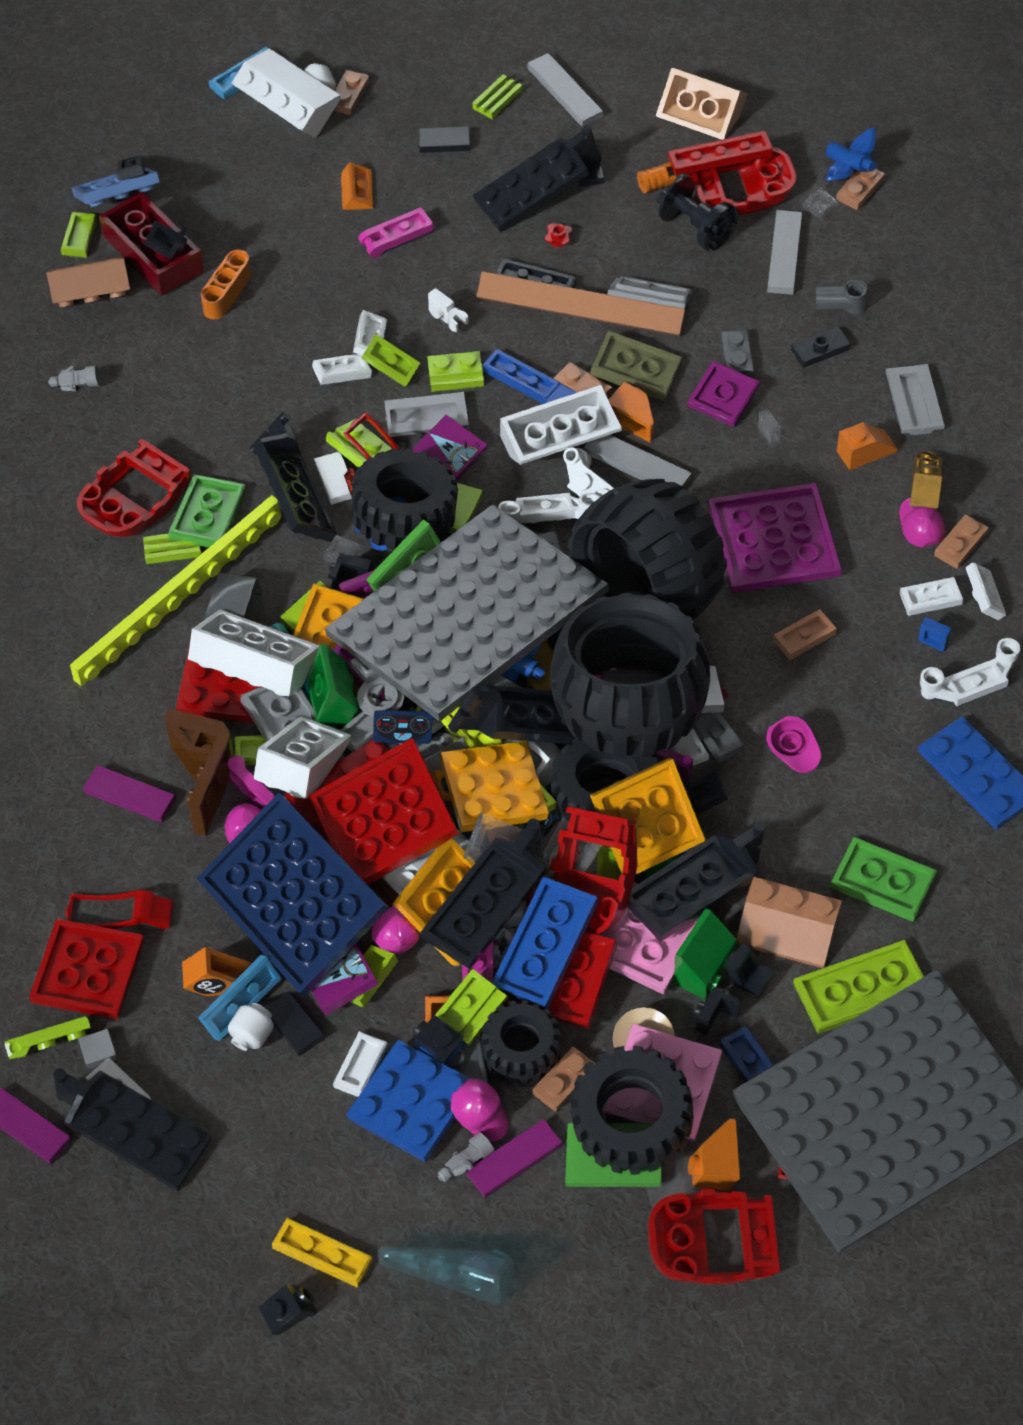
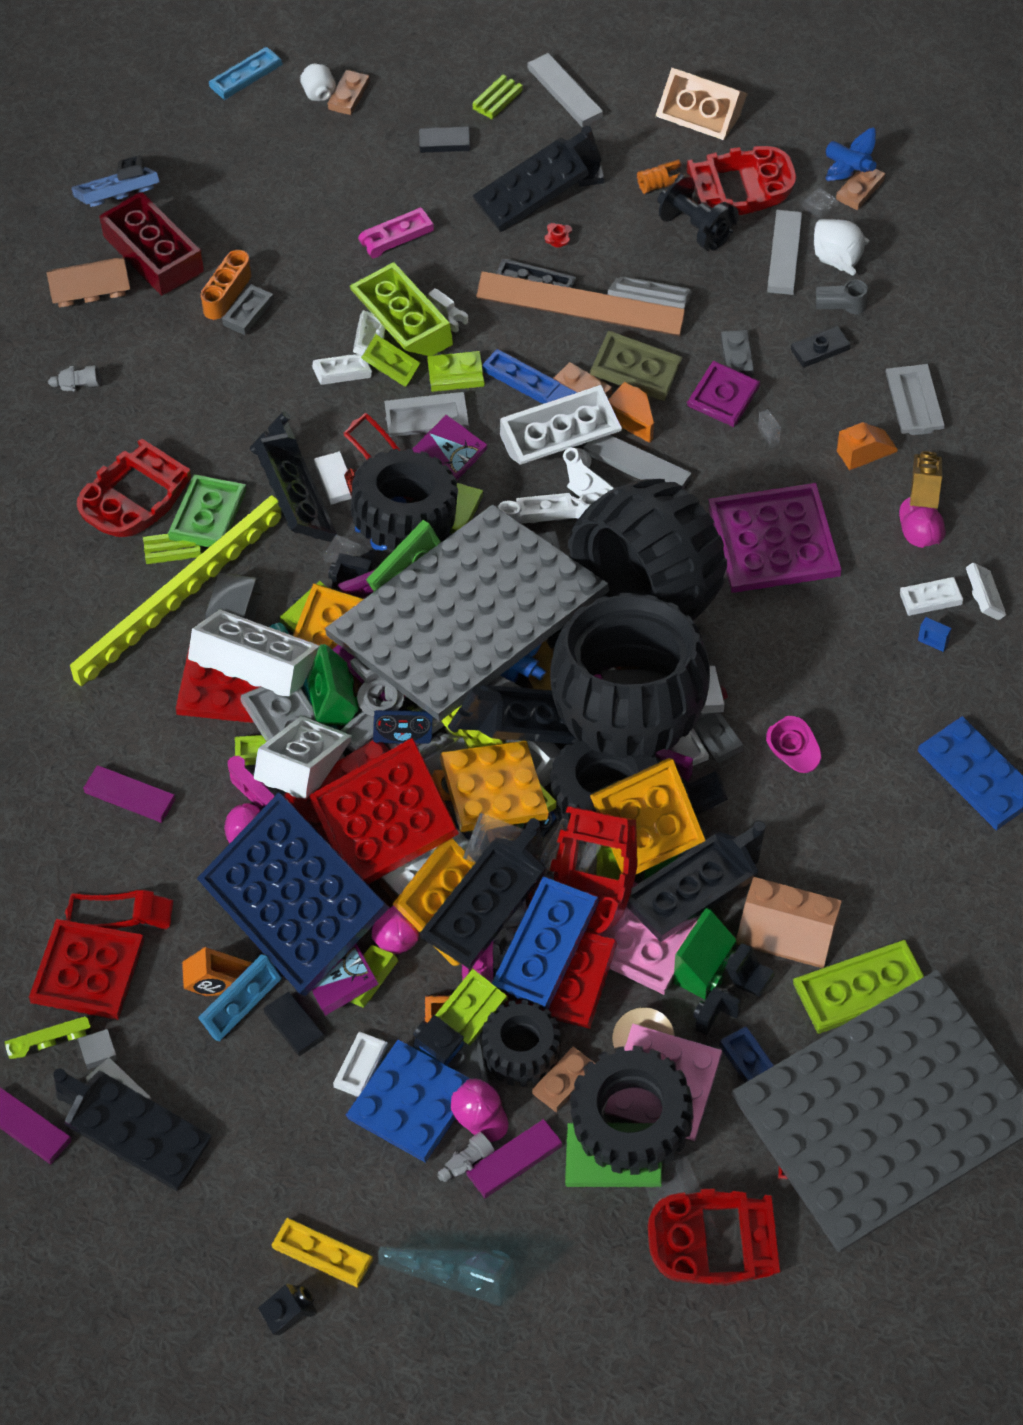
(79, 234): lime tile -> none
(165, 240): black bracket -> none
(204, 751): reddish brown bracket -> none
(247, 309): none -> dark grey plate
(250, 1027): white head -> none
(287, 91): white slope -> none
(356, 187): orange slope -> none
(363, 436): lime plate -> none
(404, 311): none -> lime slope
(716, 1160): orange slope -> none
(720, 153): red plate -> none
(804, 634): nougat plate -> none
(839, 243): none -> white helmet
(883, 879): bright green tile -> none
(961, 541): nougat plate -> none
(974, 681): white plate -> none

